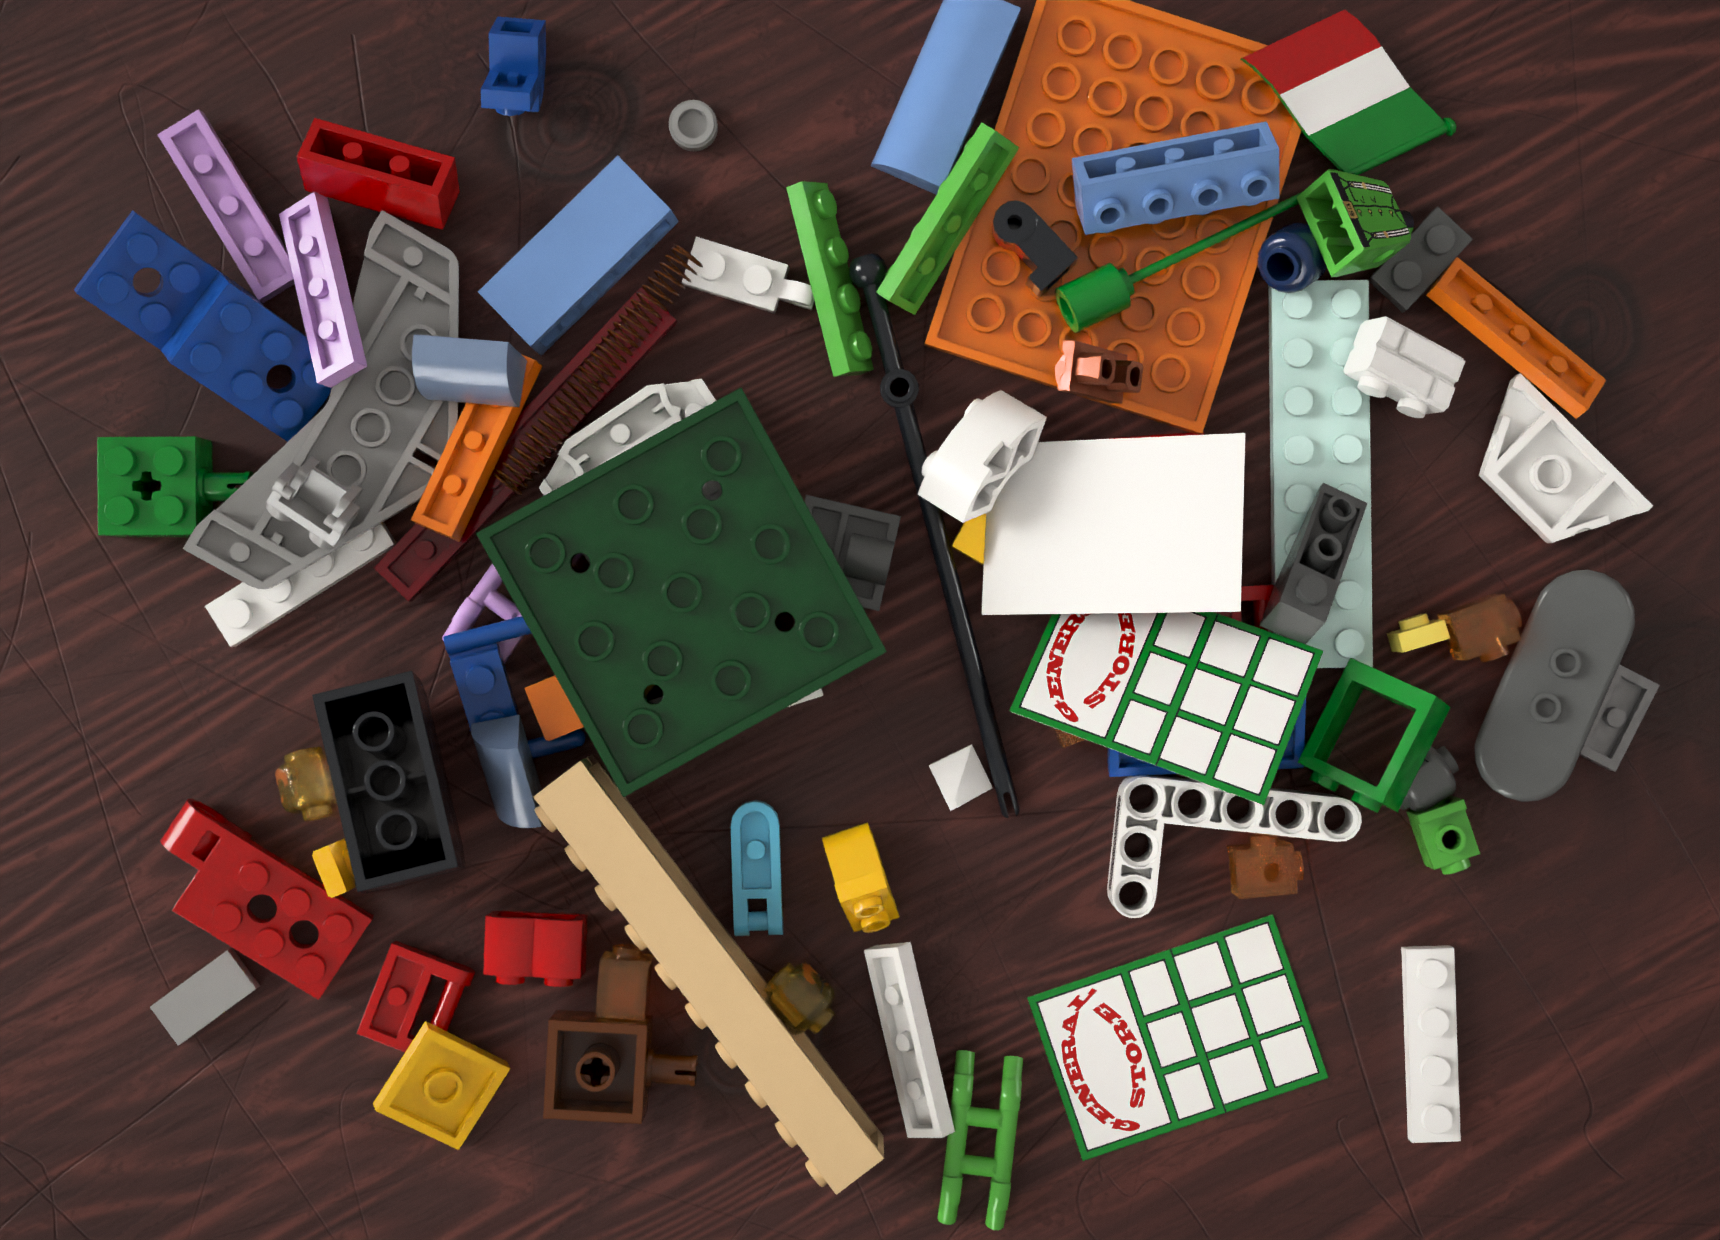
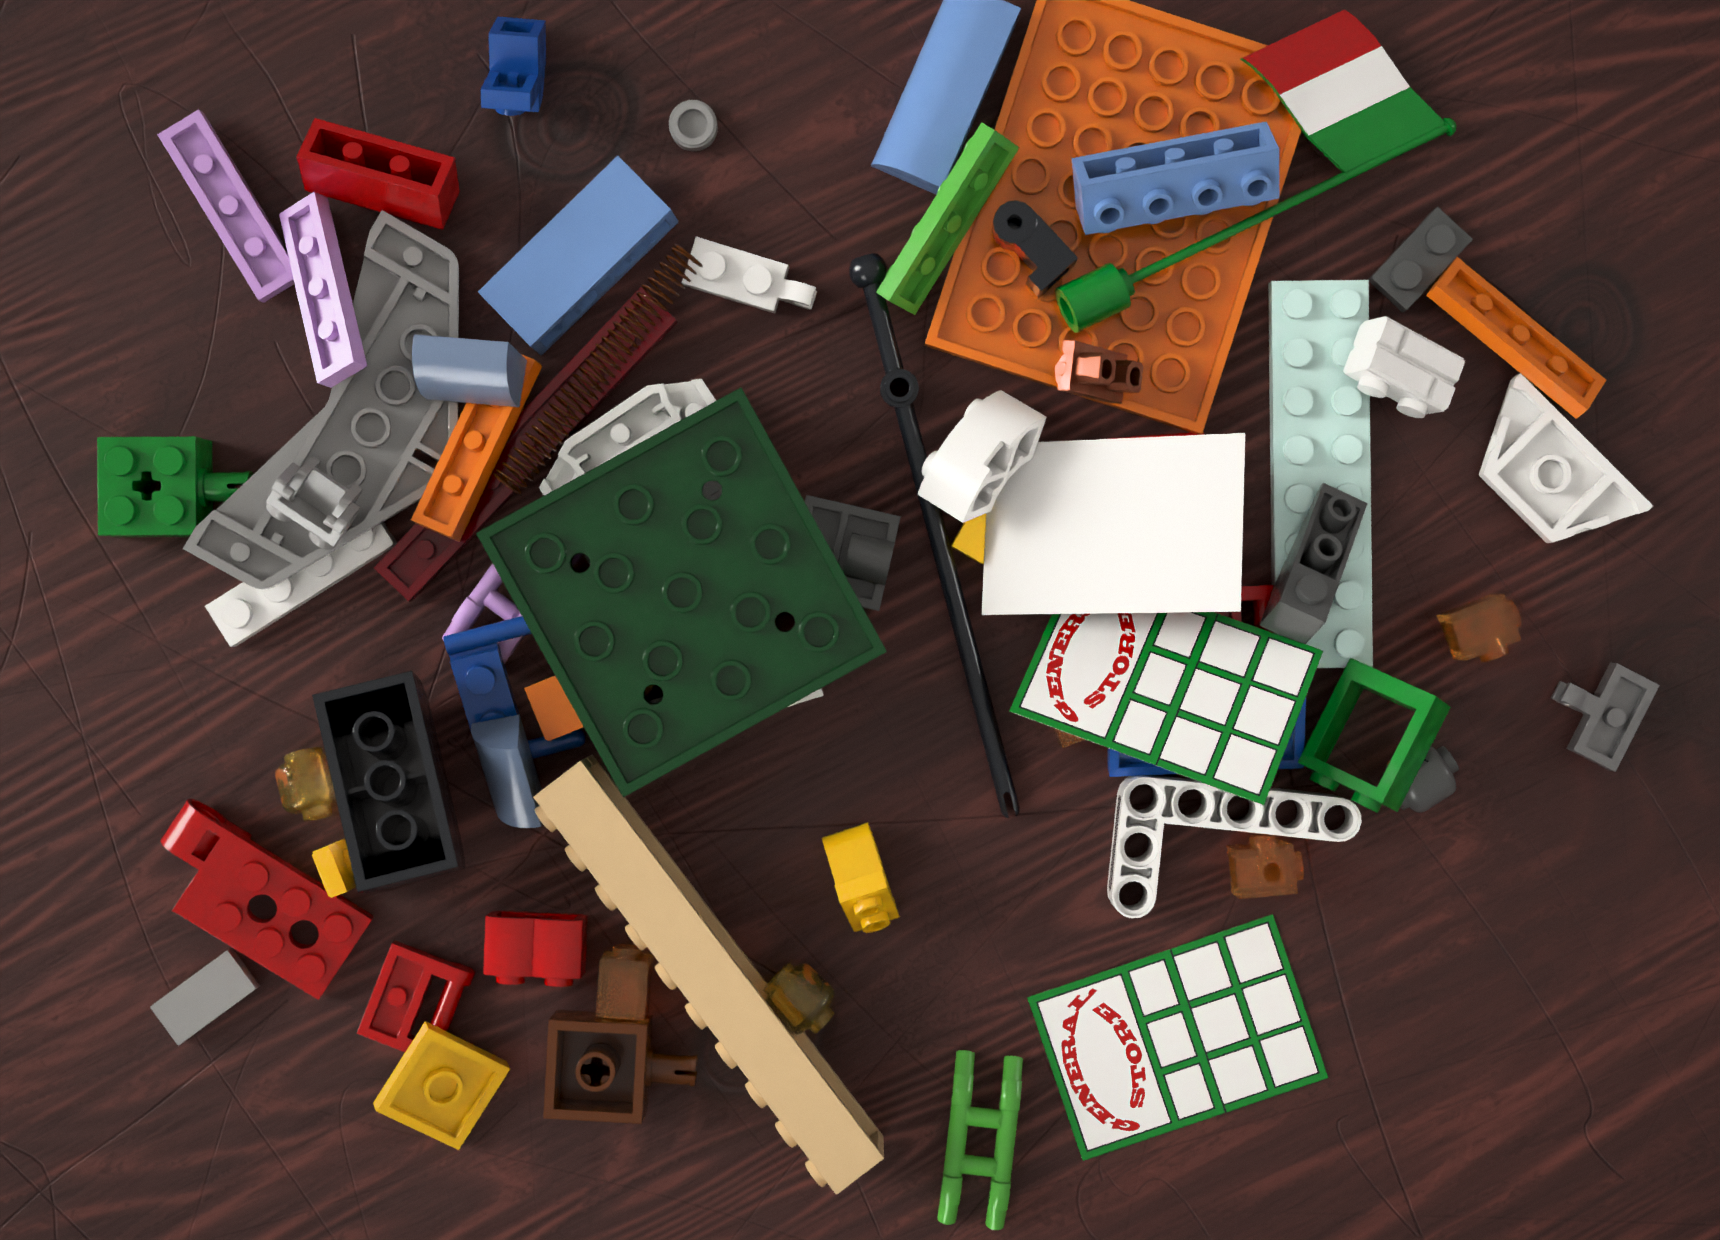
(206, 325): blue bracket -> none
(756, 868): medium azure plate -> none
(829, 278): bright green plate -> none
(909, 1040): white plate -> none
(960, 777): white slope -> none
(1290, 259): dark blue head -> none
(1354, 221): bright green torso -> none
(1417, 633): light yellow plate -> none
(1430, 827): bright green brick -> none
(1431, 1044): white plate -> none
(1554, 685): dark grey piece -> none

